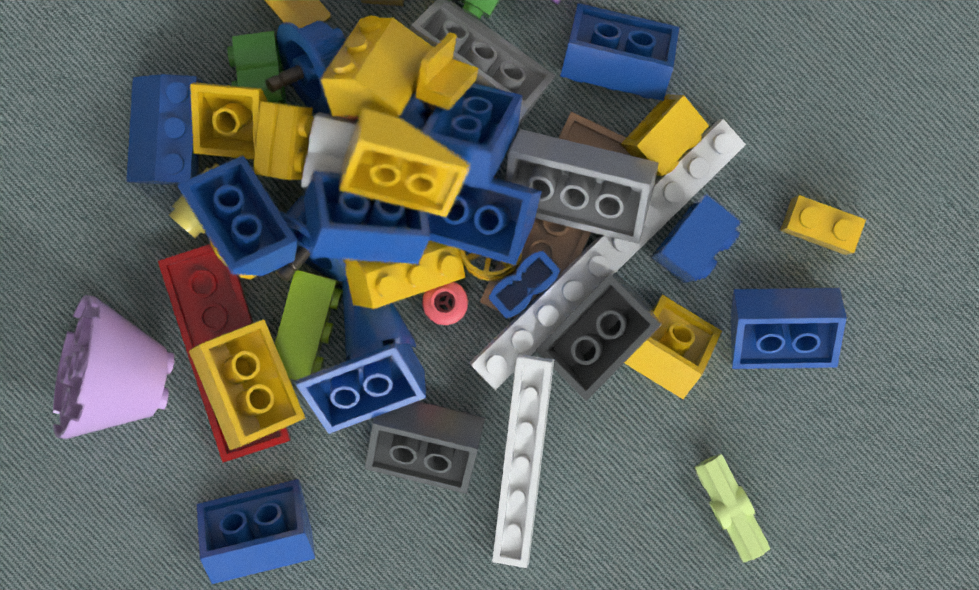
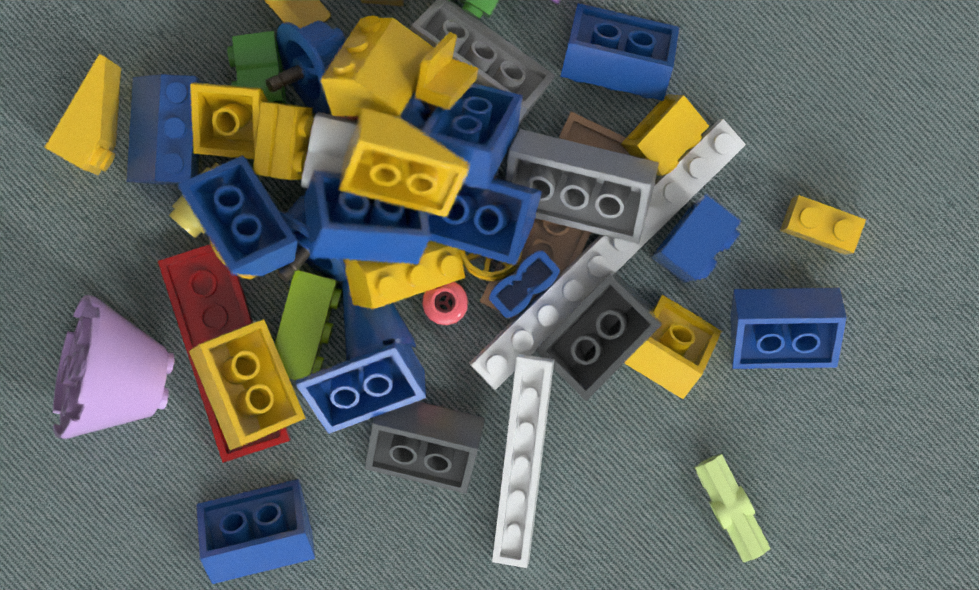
(90, 122): none -> yellow slope

